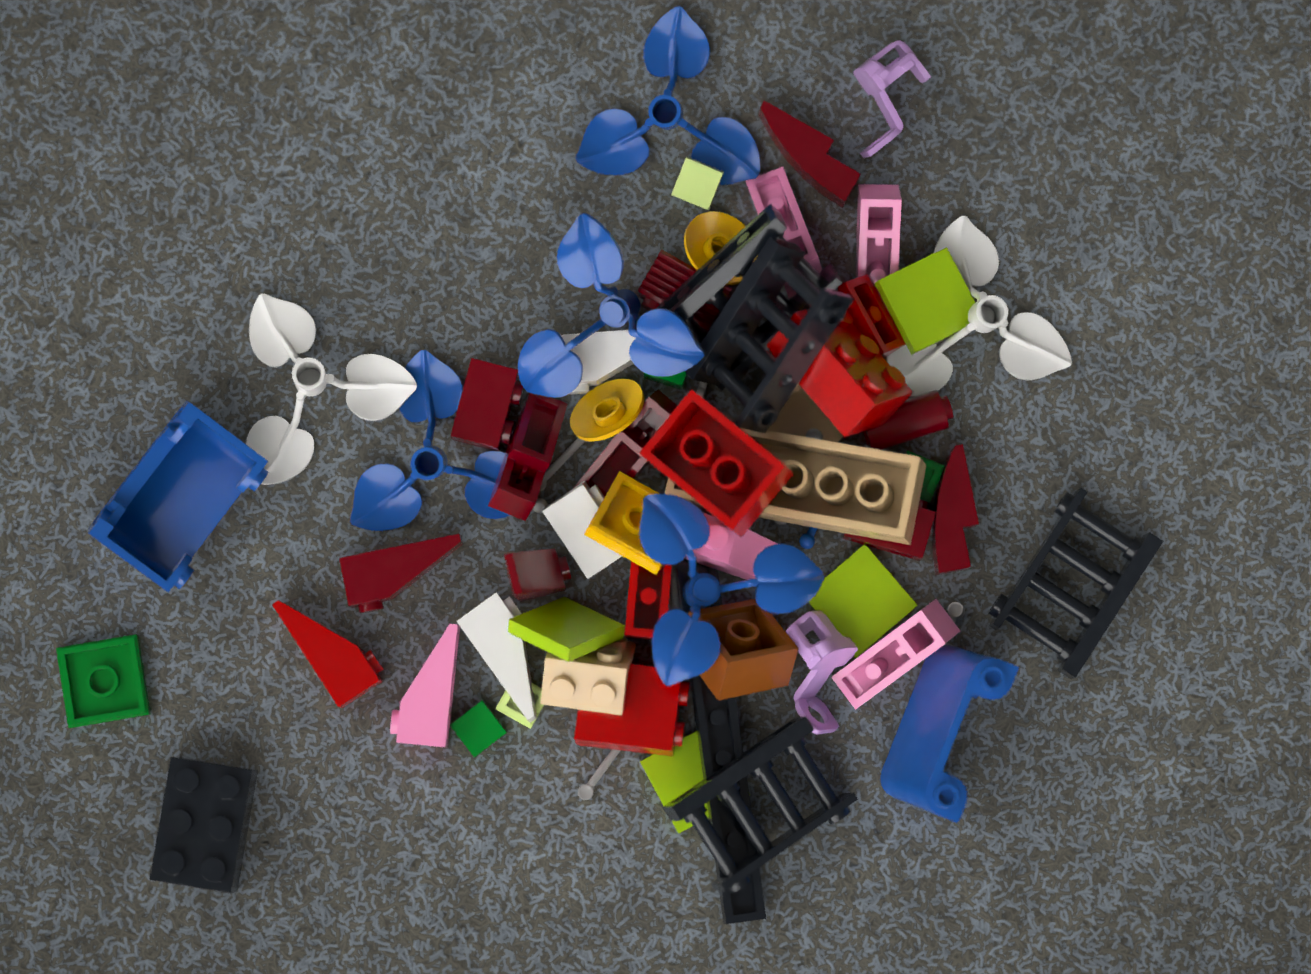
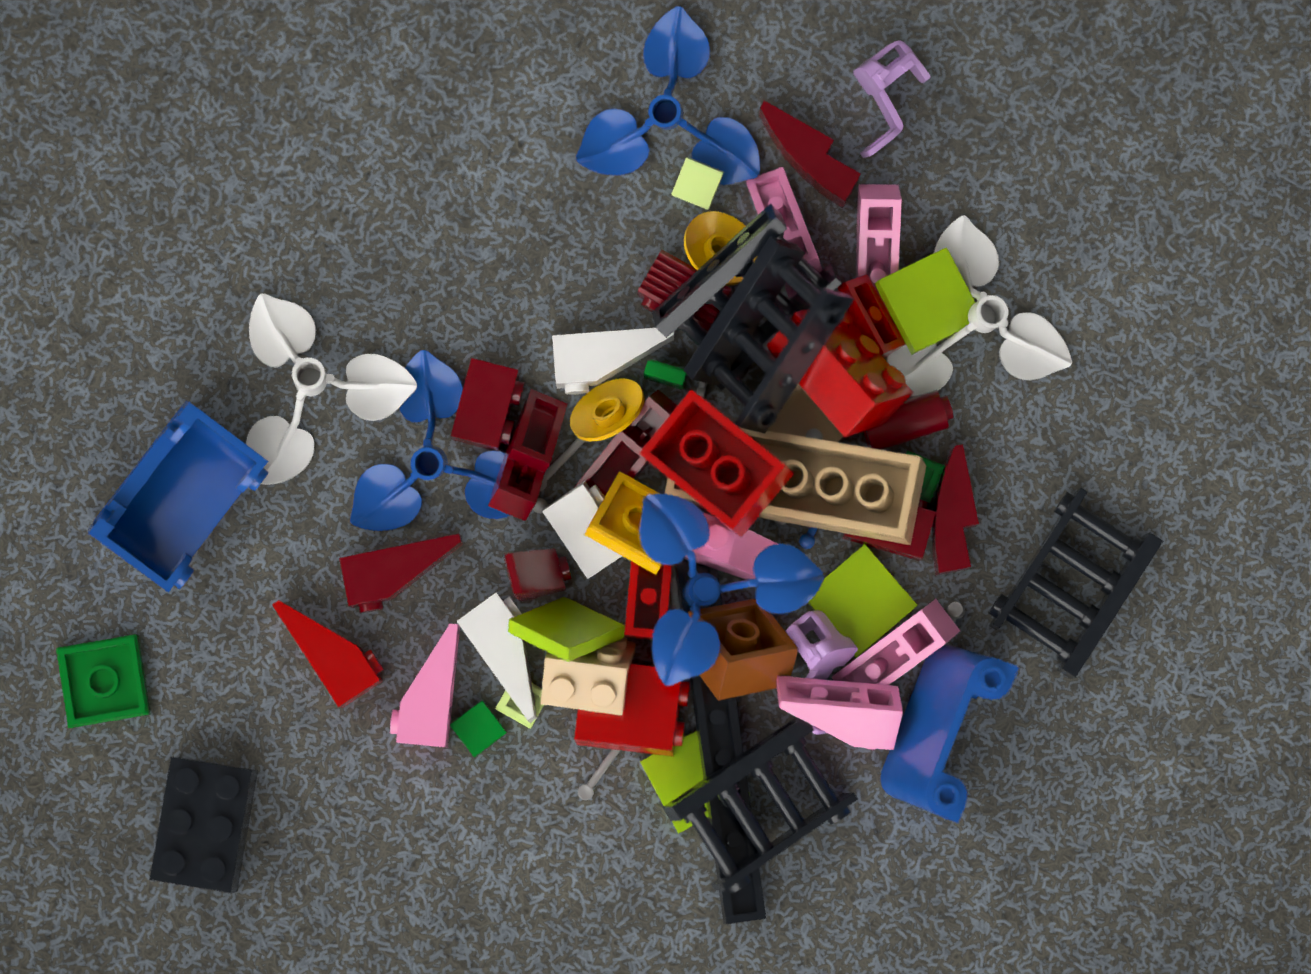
(662, 337): plant -> none
(850, 711): none -> bright pink slope

